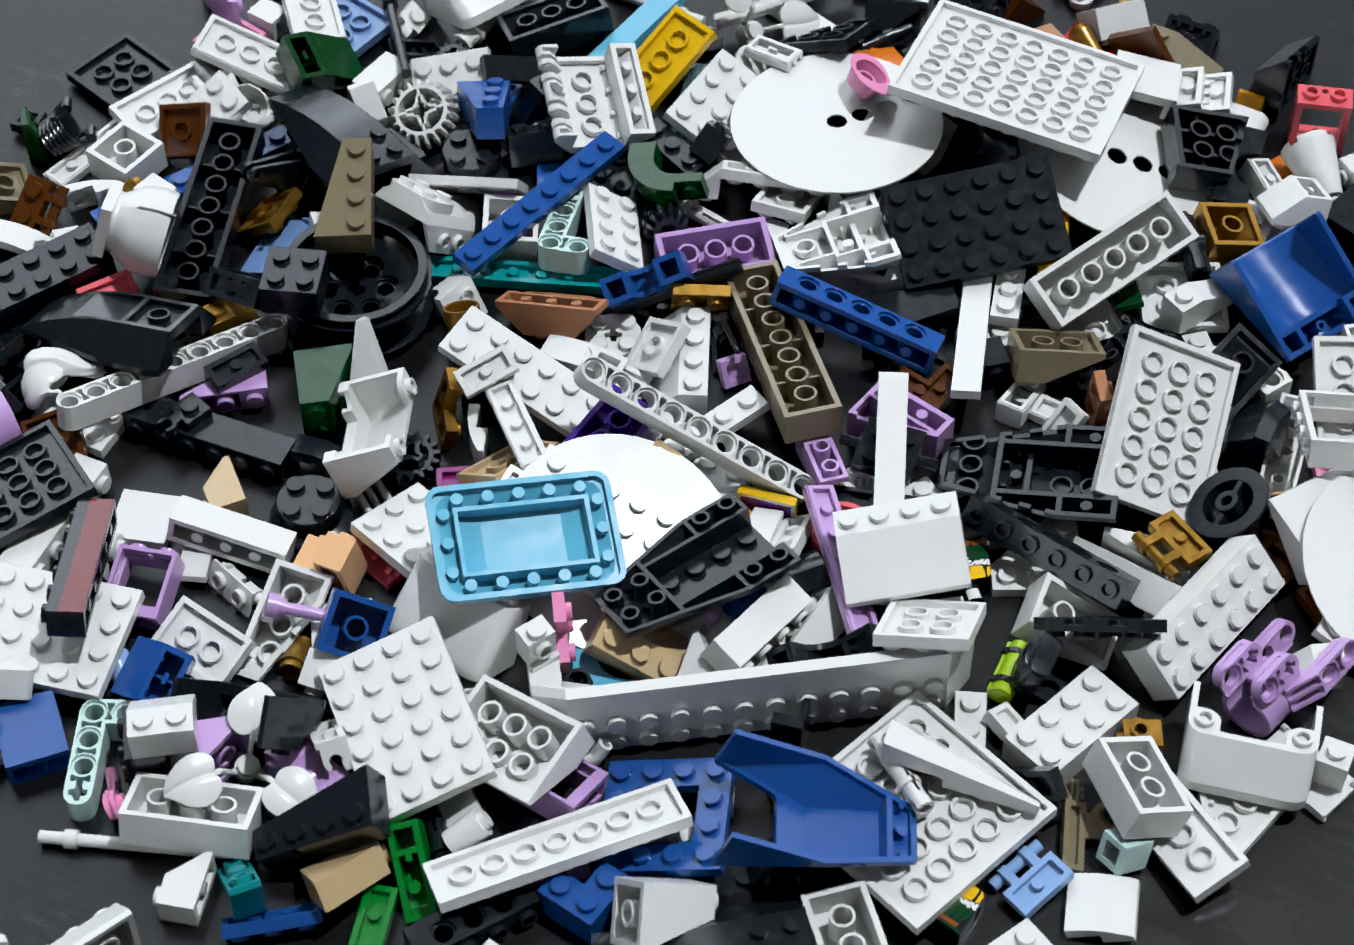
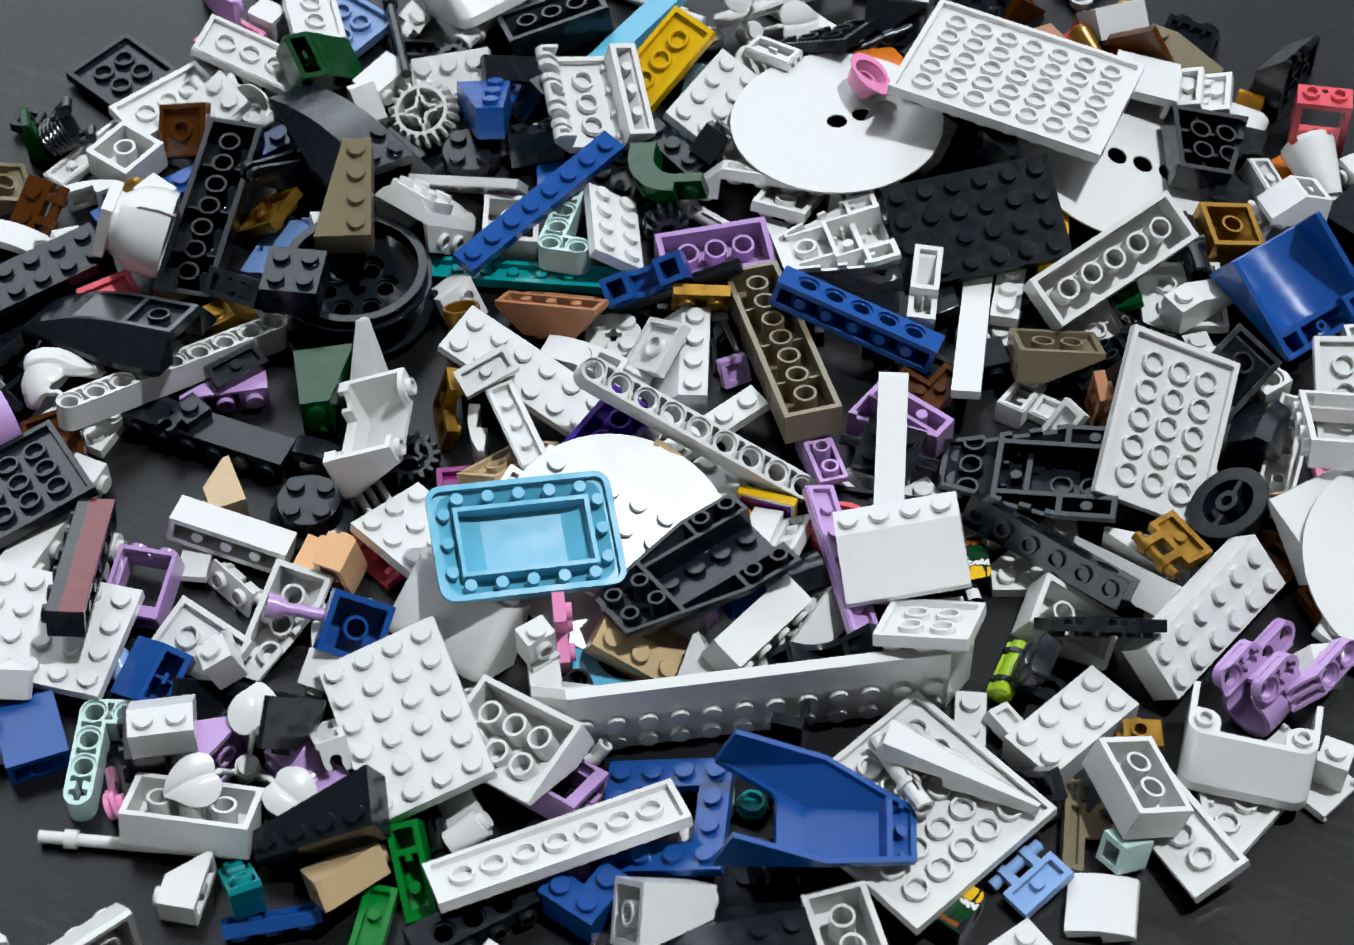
(145, 517): white tile -> none
(221, 659): none -> white slope
(294, 658): pearl gold cone -> none
(751, 805): none -> teal plate
(925, 285): none -> white slope

